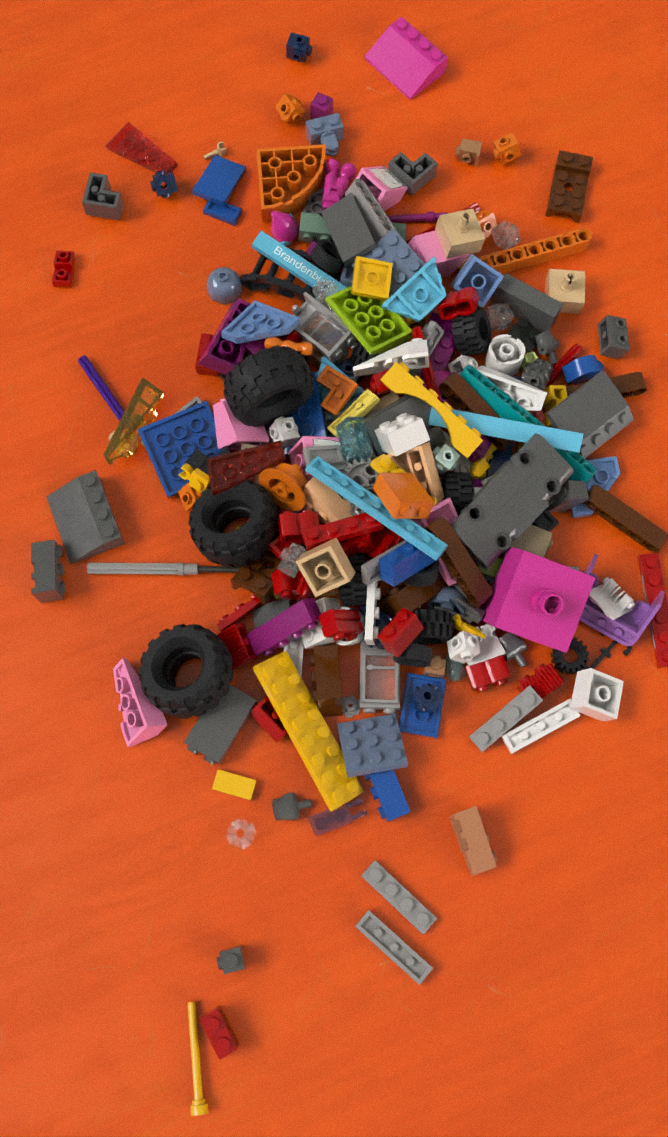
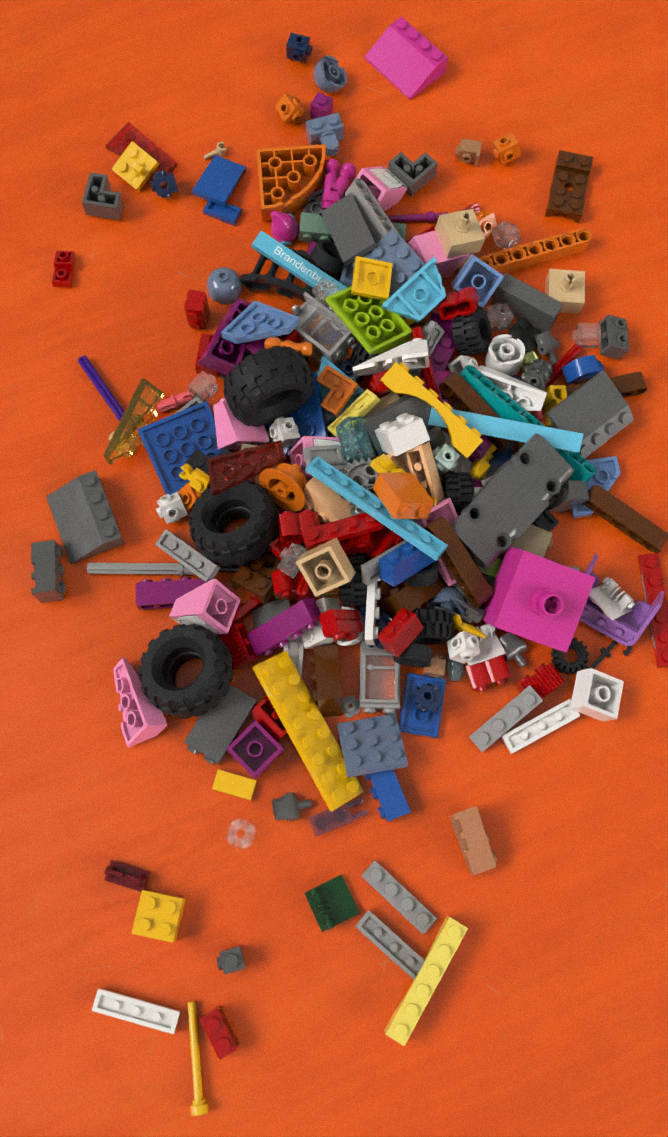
(126, 875): none -> dark red hinge
(135, 166): none -> yellow hinge
(136, 1010): none -> white plate
(158, 916): none -> yellow brick
(164, 592): none -> magenta brick
(171, 508): none -> white brick
(173, 401): none -> coral axle
(187, 556): none -> light grey plate
(196, 309): none -> red brick
(203, 386): none -> clear brick
(208, 606): none -> bright pink slope
(255, 749): none -> magenta brick
(329, 75): none -> sand blue cylinder
(331, 903): none -> dark green hinge
(417, 997): none -> light yellow arch
(587, 335): none -> clear brick

